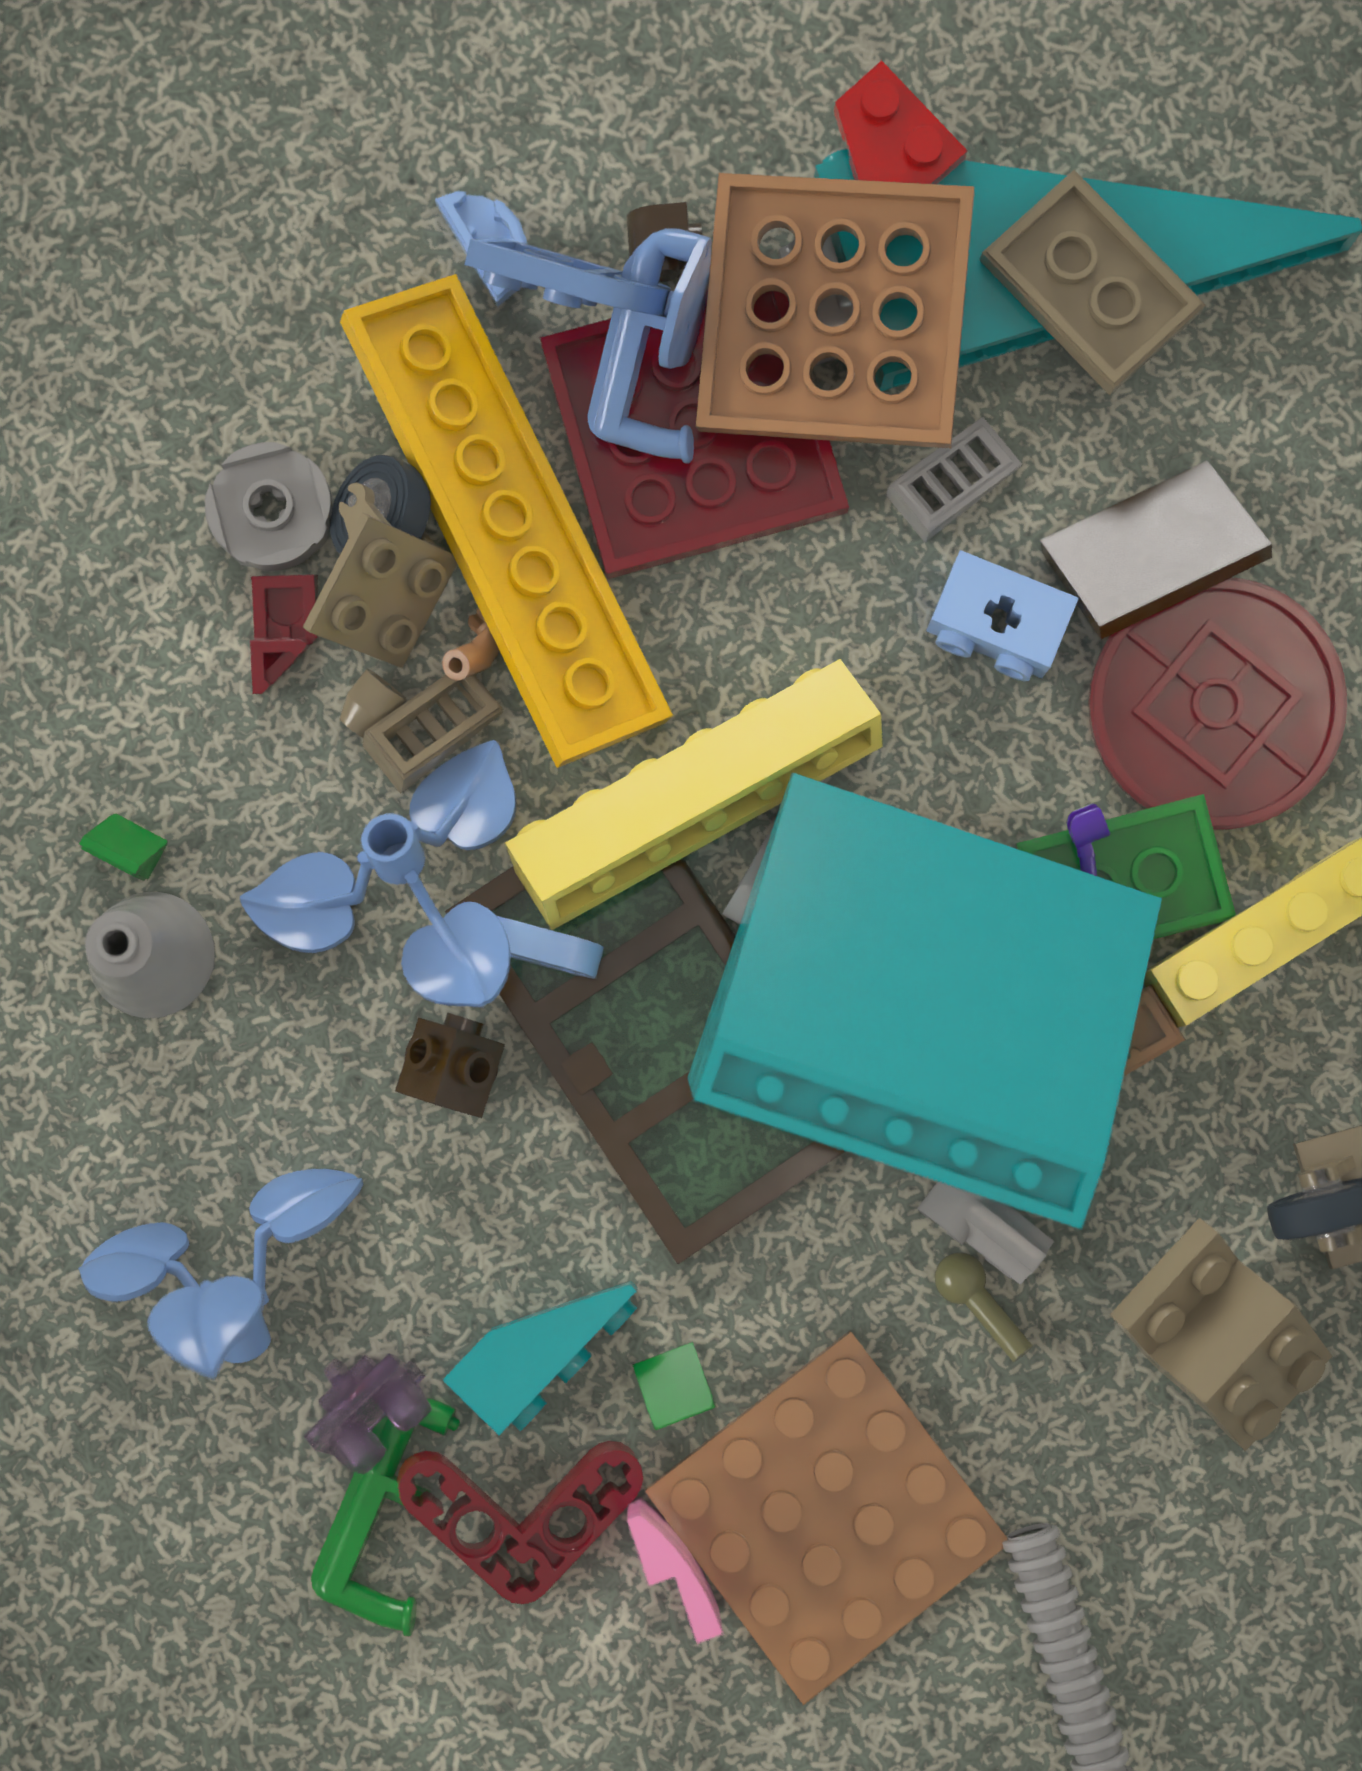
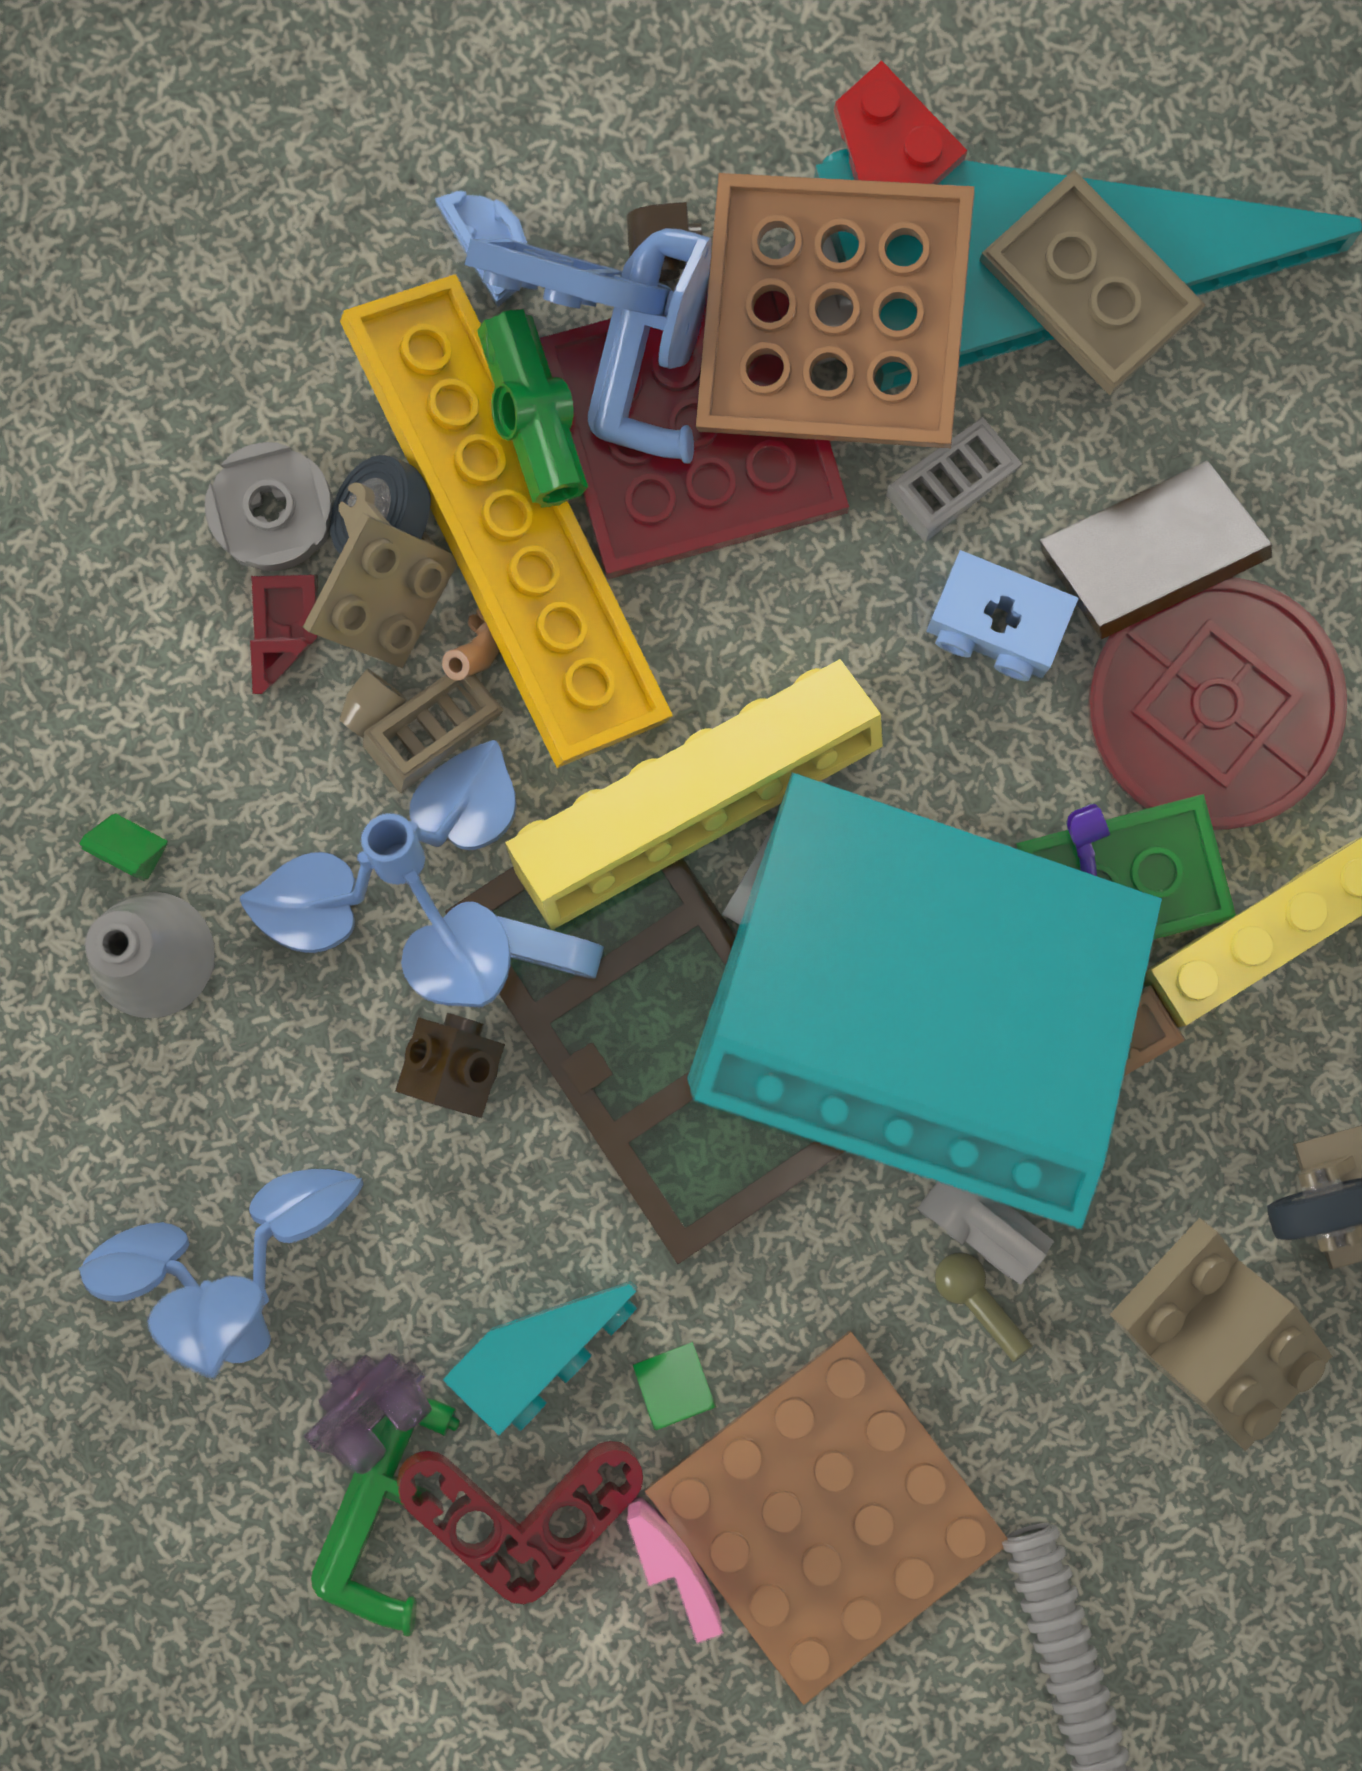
(532, 408): none -> green piece

